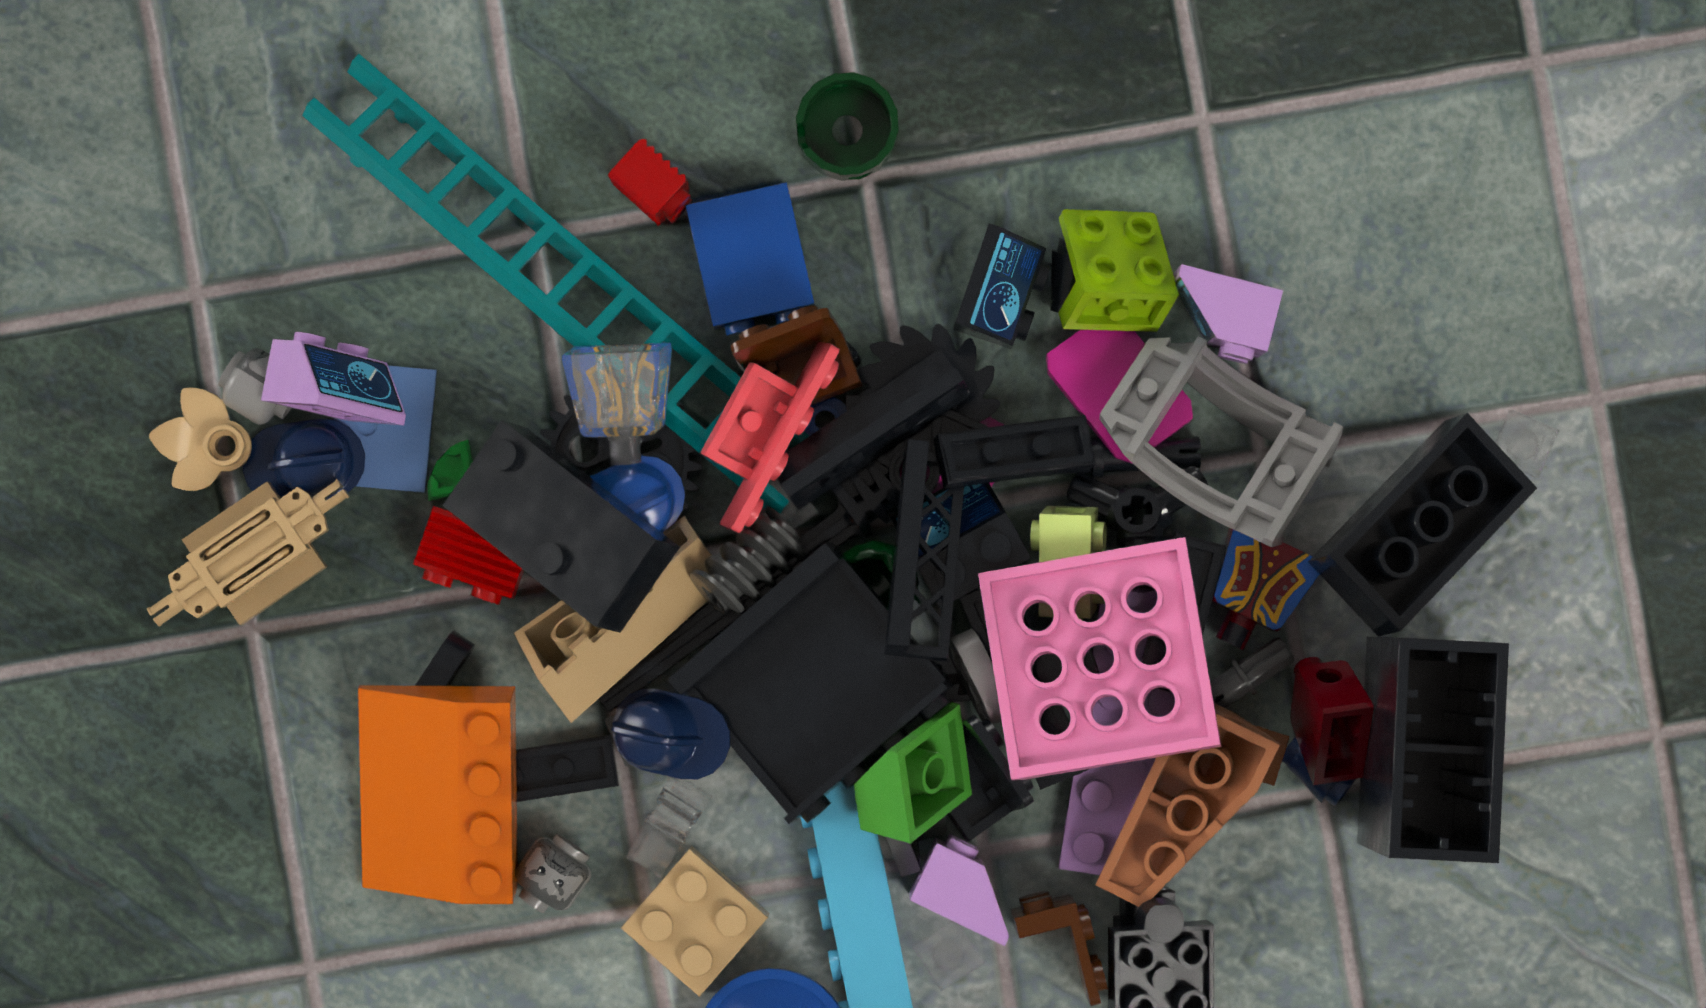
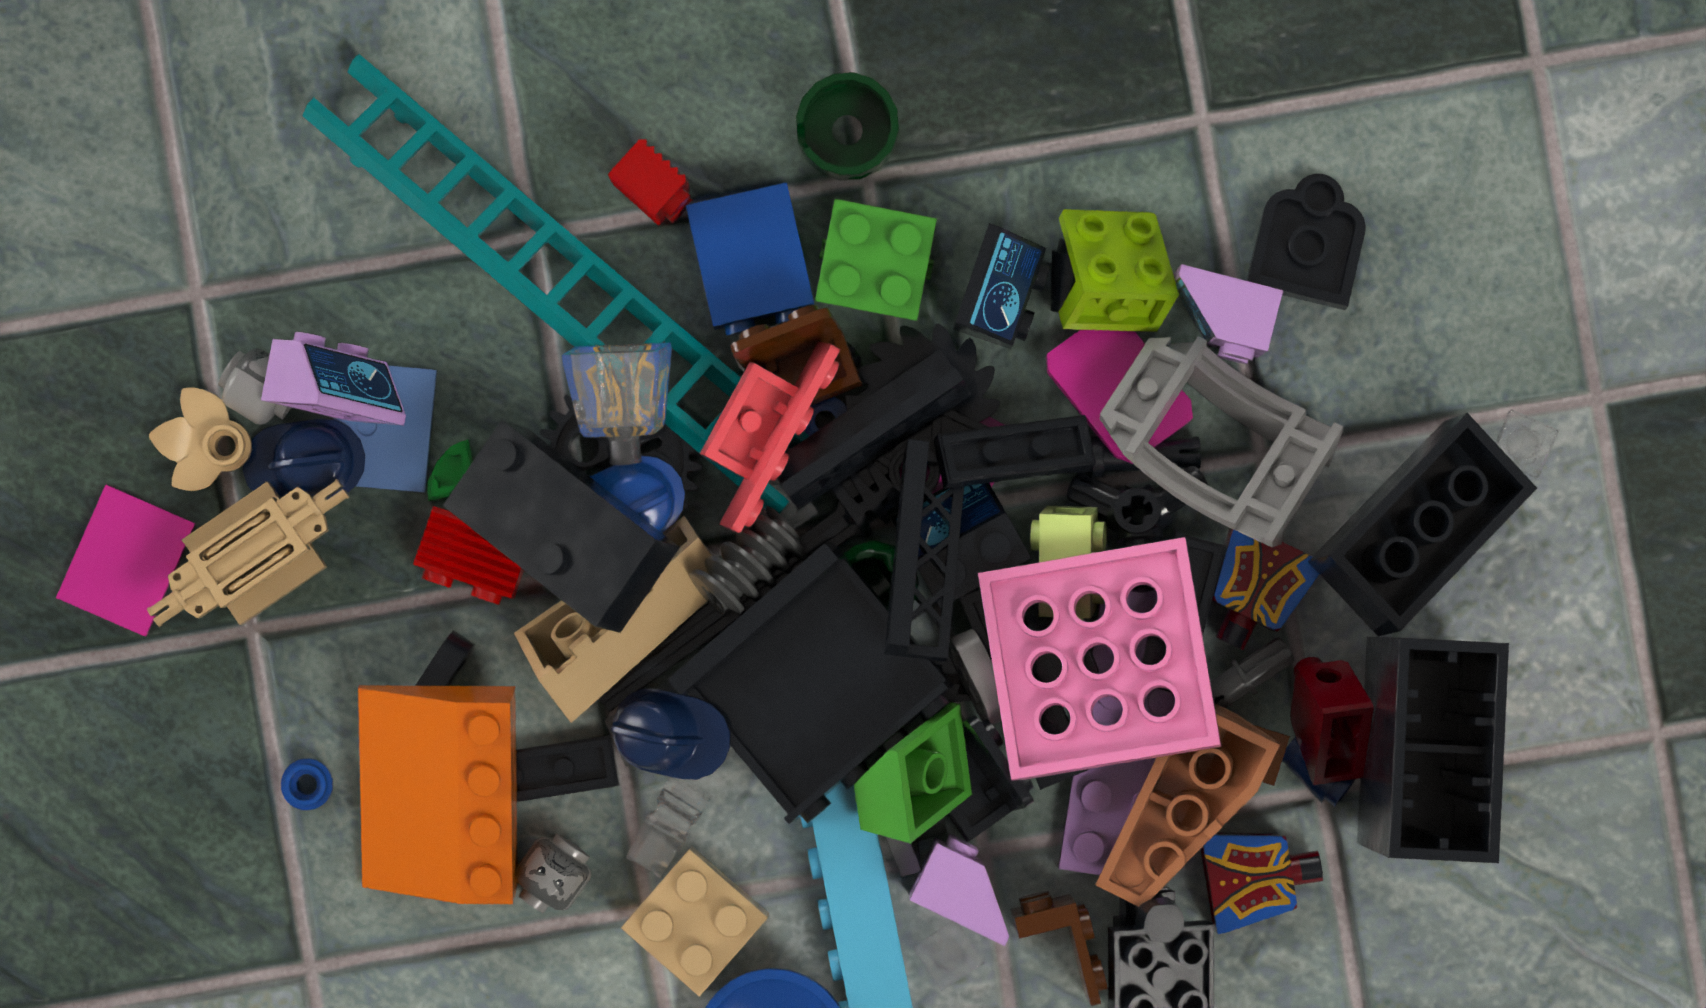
(125, 560): none -> dark pink piece
(290, 784): none -> blue plate
(876, 259): none -> bright green brick
(1253, 877): none -> torso
(1309, 243): none -> black plate

